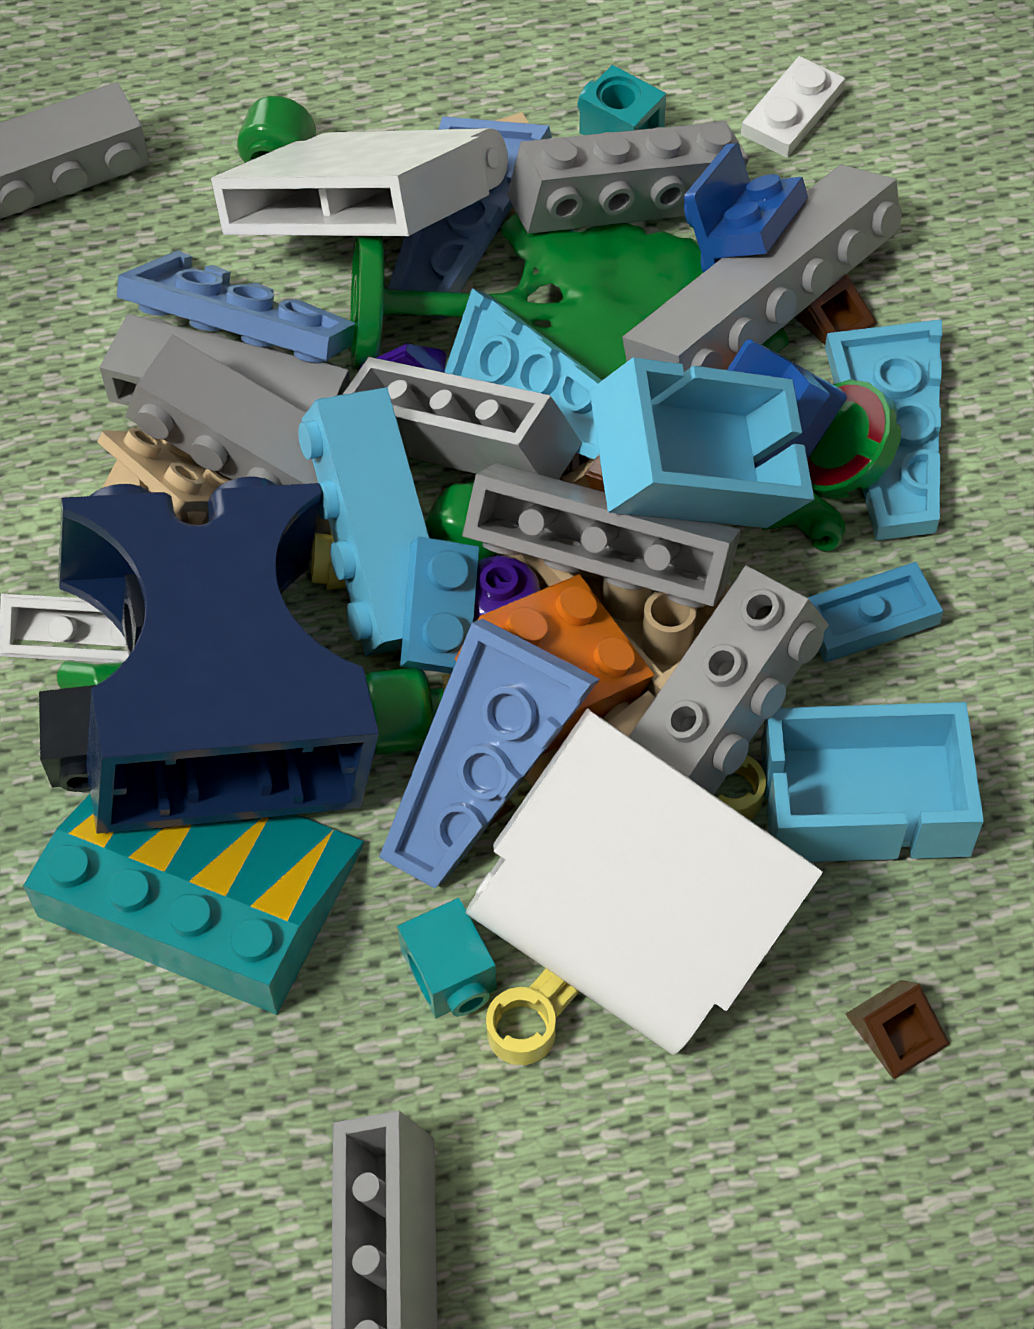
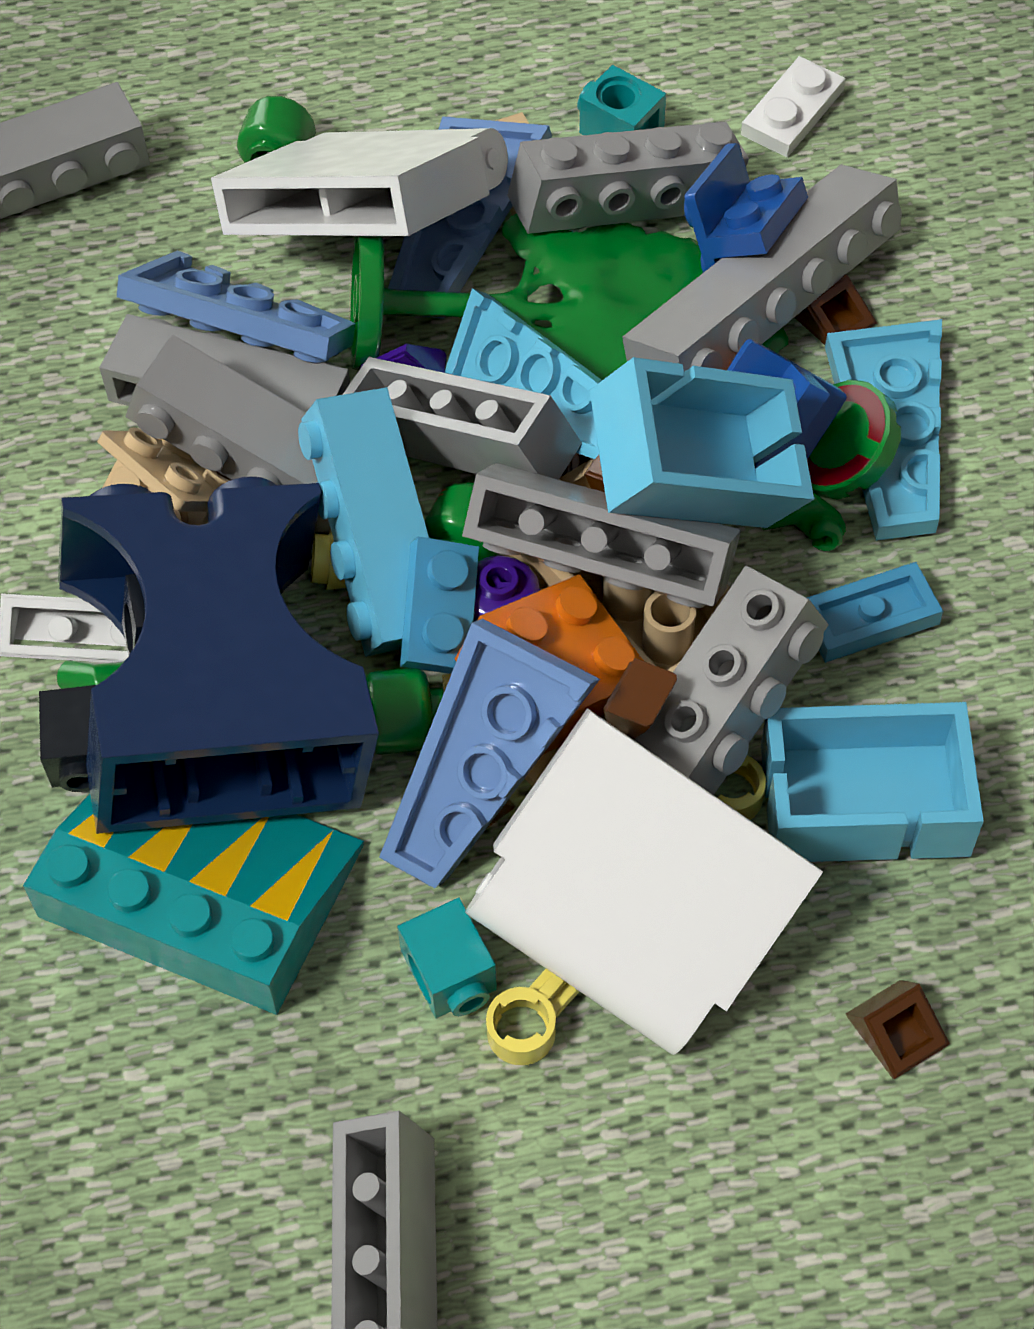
(638, 697): none -> reddish brown slope

